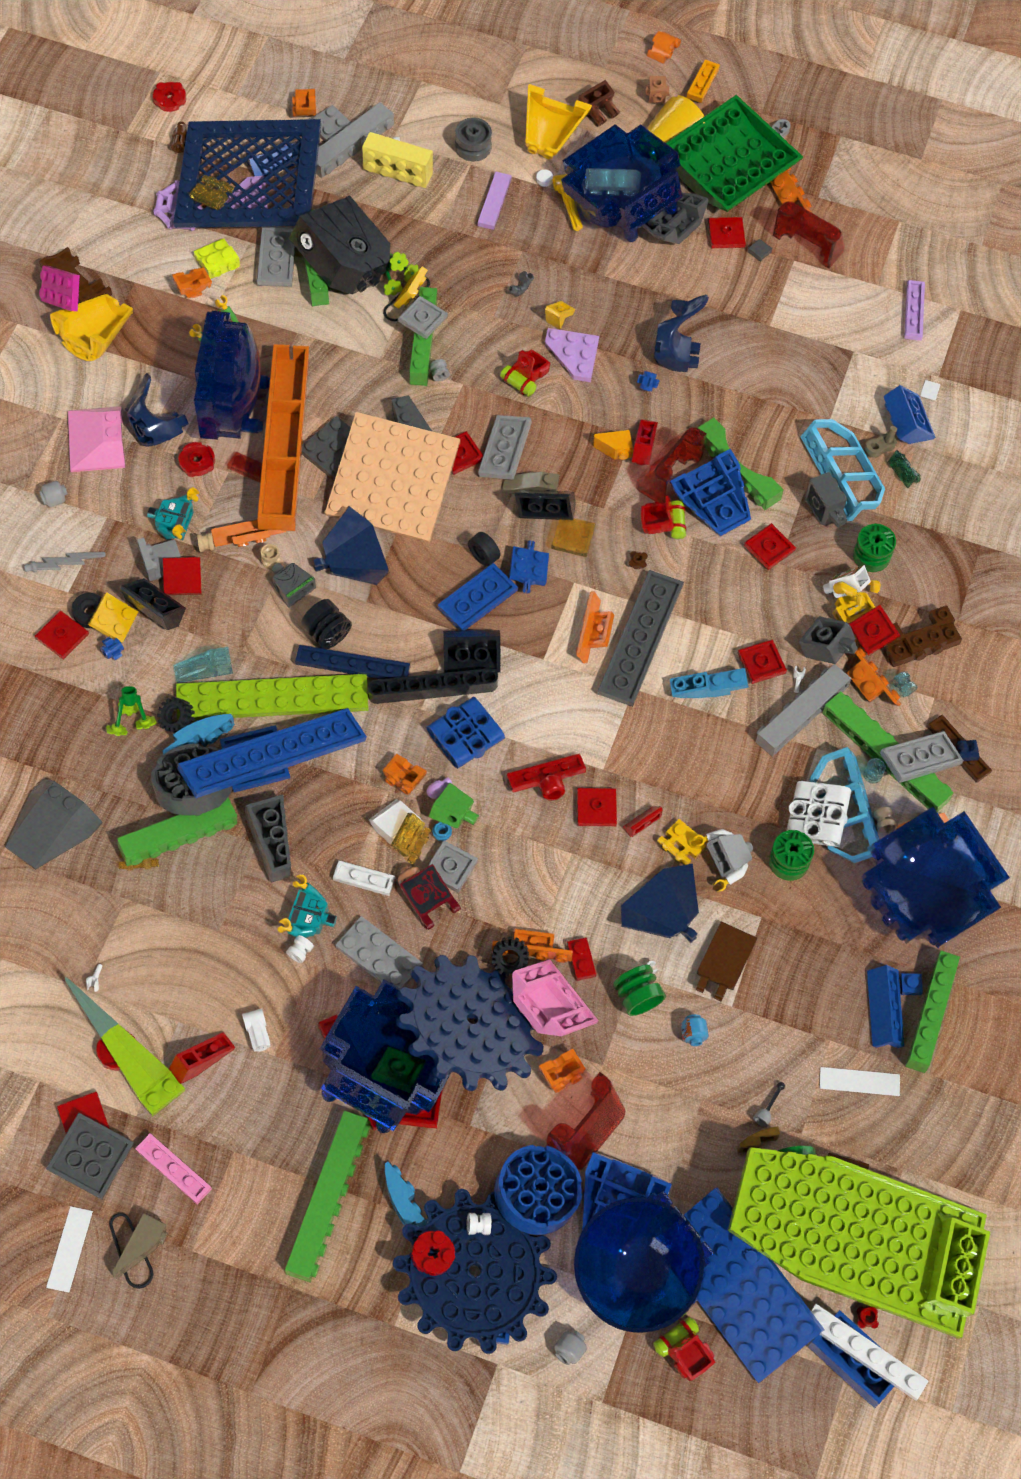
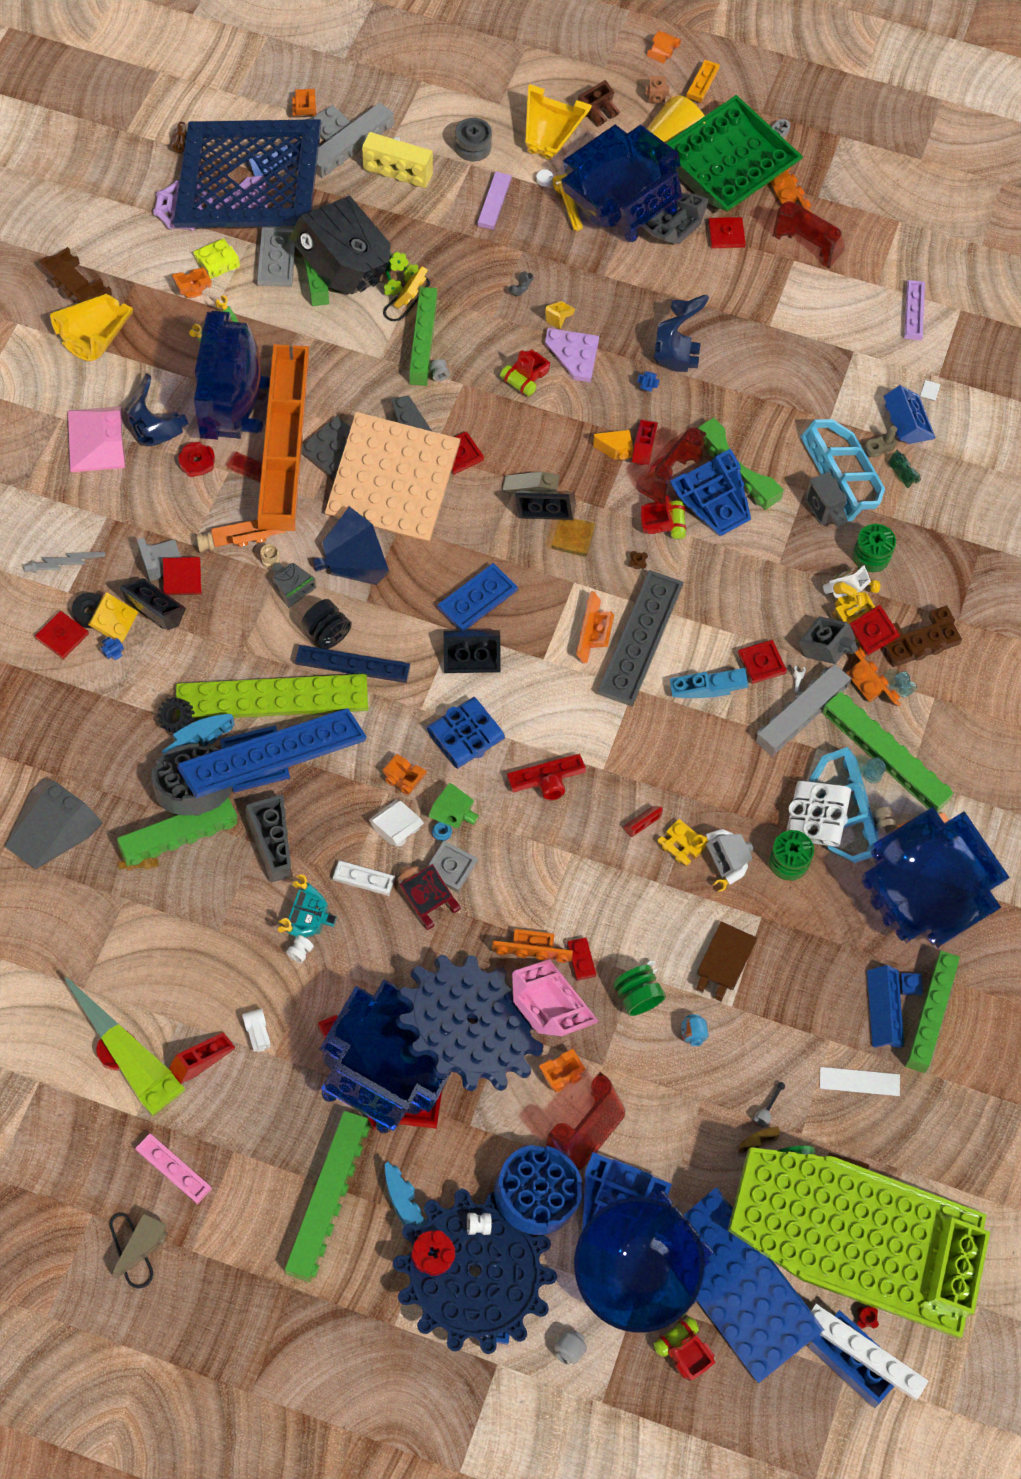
(53, 493): light grey head -> none
(59, 288): dark pink plate -> none
(69, 1249): white sticker -> none
(87, 1105): red tile -> none
(90, 1156): dark grey plate -> none
(93, 980): white hand -> none
(128, 706): plant -> none
(169, 88): red plate -> none
(174, 515): teal torso -> none
(204, 665): clear light blue slope -> none
(211, 197): clear yellow plate -> none
(377, 953): light grey plate -> none
(398, 1069): dark green tile -> none
(408, 835): clear yellow plate -> none
(422, 317): light grey tile -> none
(426, 692): black beam -> none
(437, 787): lavender cylinder -> none
(484, 549): black tyre -> none
(505, 447): light grey plate -> none
(510, 944): black tyre -> none
(529, 566): blue plate -> none
(597, 807): red plate -> none
(613, 181): clear light blue brick -> none
(664, 904): dark blue panel -> none
(759, 250): dark grey tile -> none
(769, 546): red plate -> none
(921, 756): light grey tile -> none
(968, 750): dark blue tile -> none
(976, 769): reddish brown tile -> none

